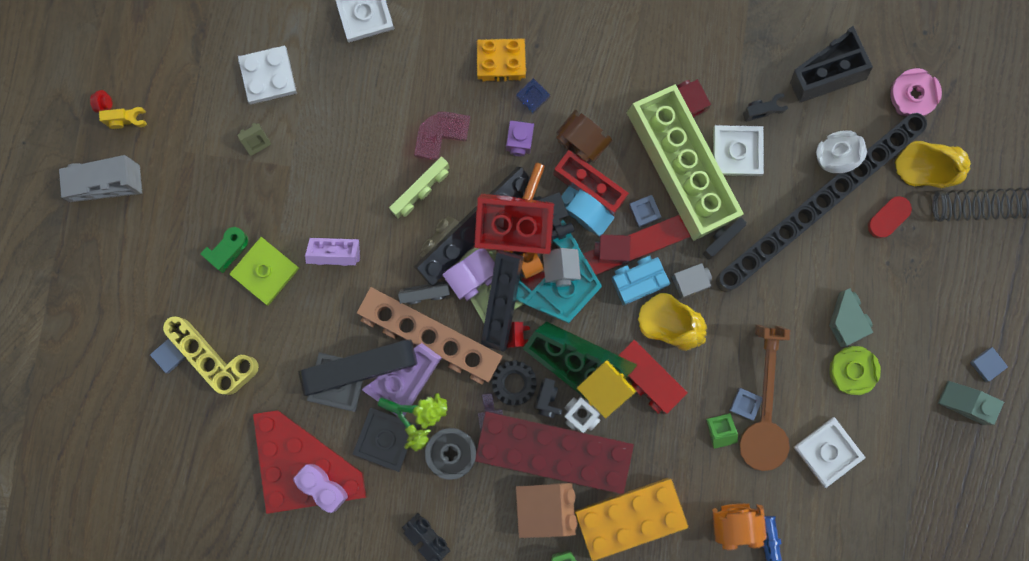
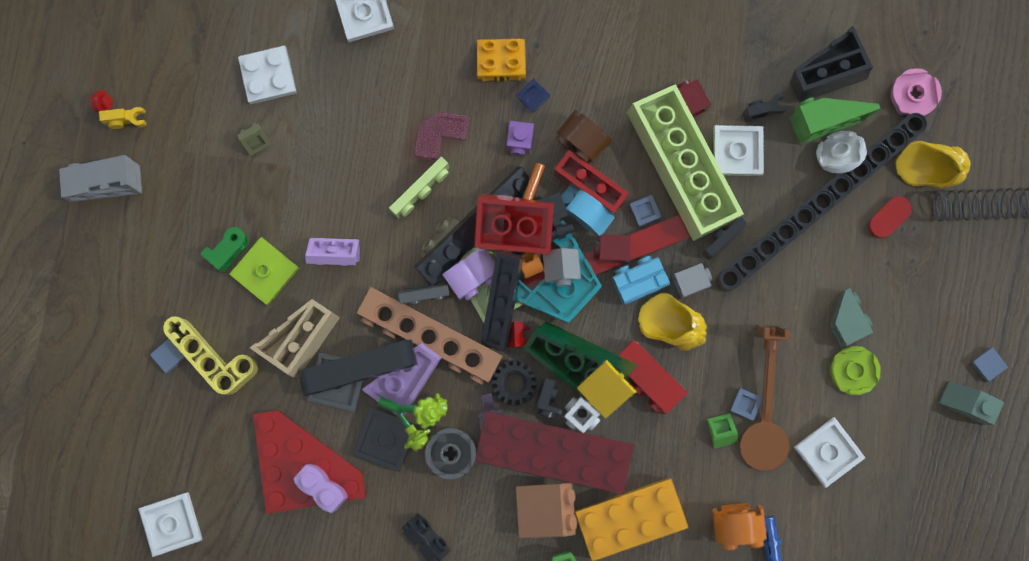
(170, 524): none -> white tile
(297, 339): none -> tan wedge
(828, 116): none -> bright green slope

